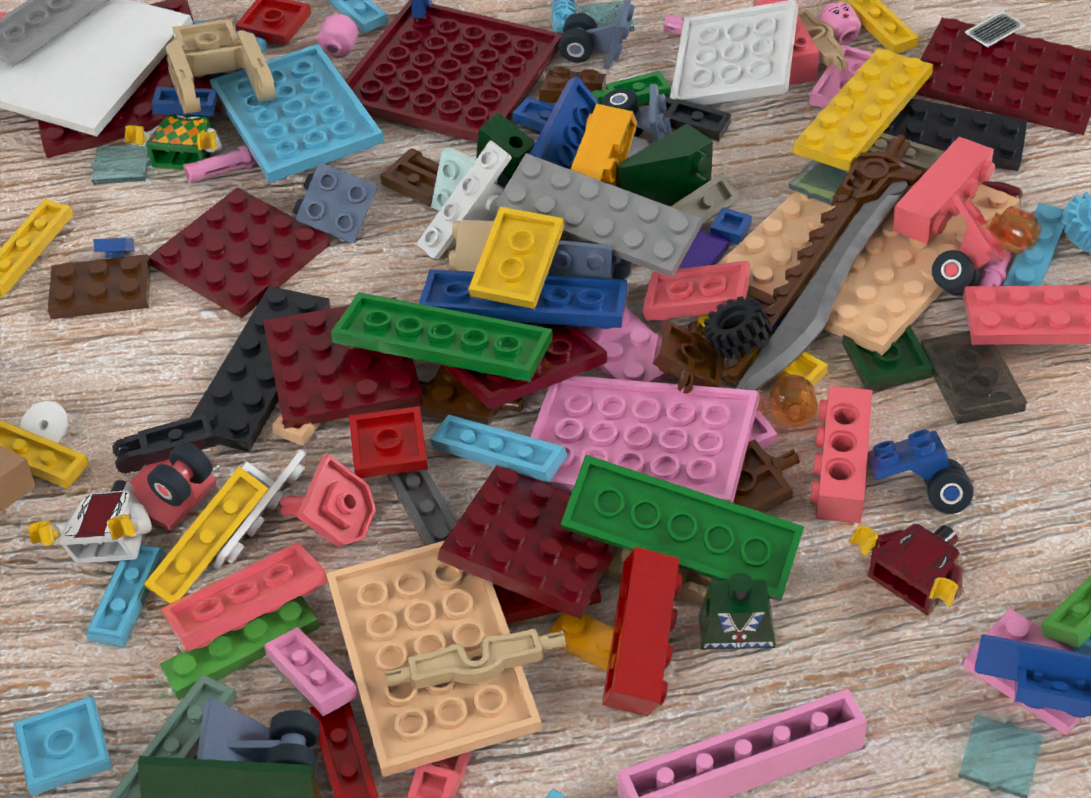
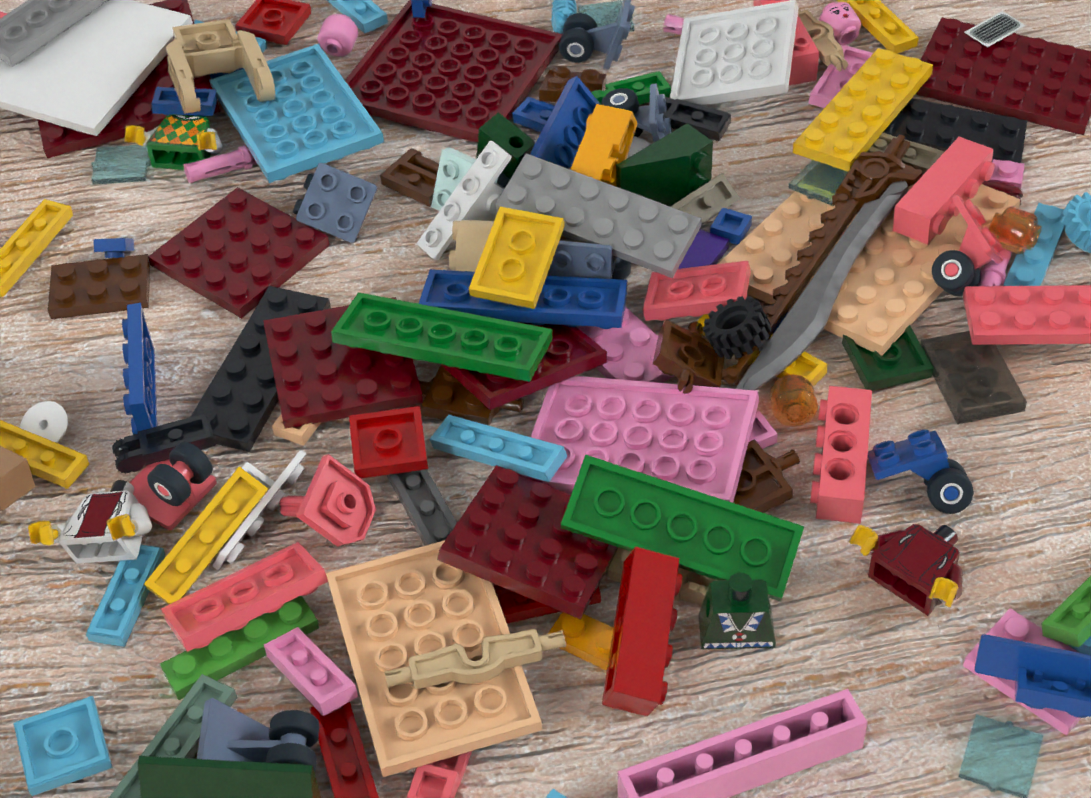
(141, 370): none -> blue plate
(1008, 172): none -> bright pink plate

